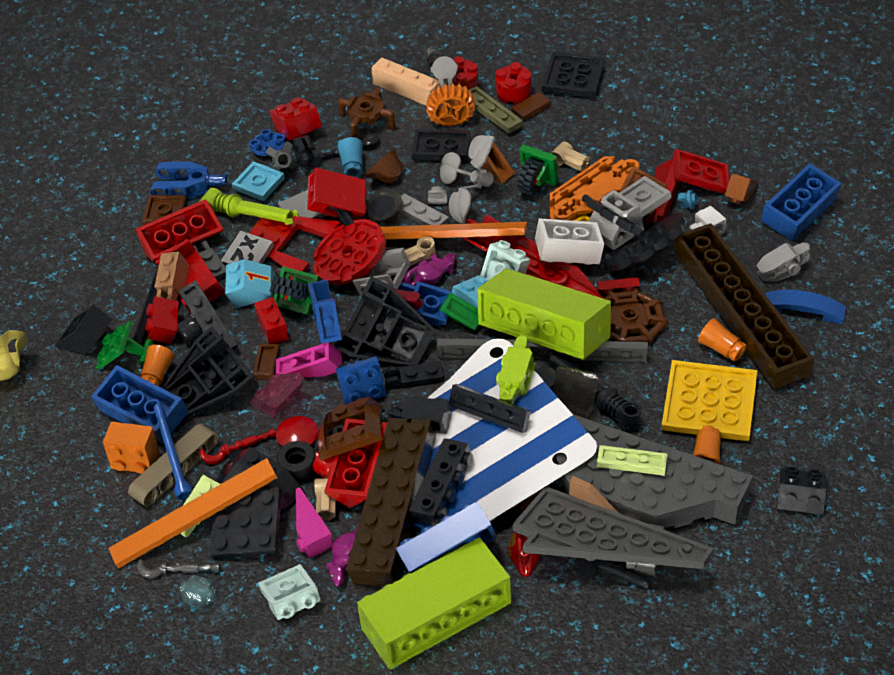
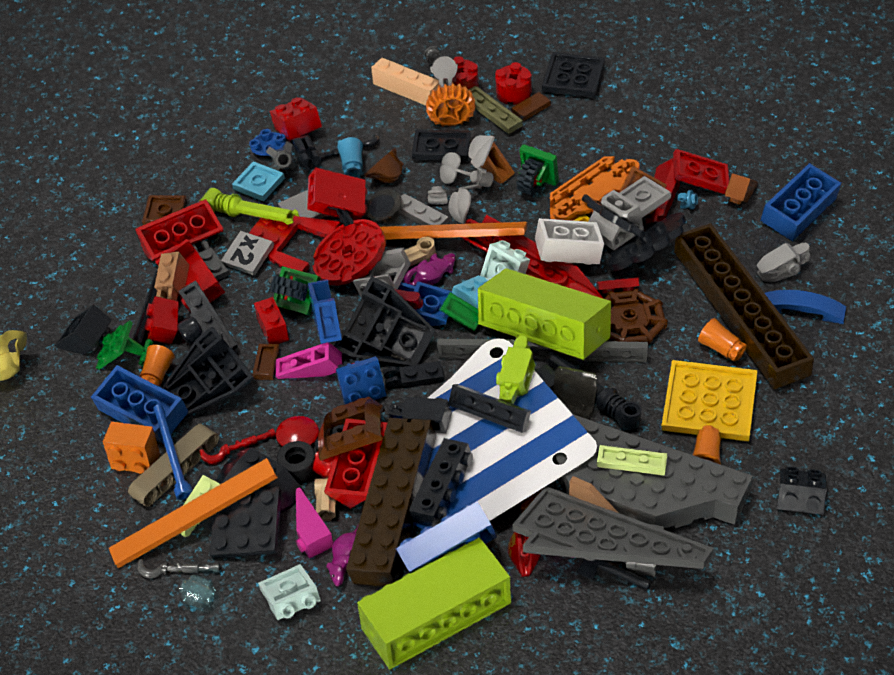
(197, 184): blue piece -> none
(248, 282): medium azure slope -> none
(277, 392): clear pink plate -> none
(359, 112): reddish brown plate -> none
(567, 155): tan piece -> none
(708, 216): white brick -> none

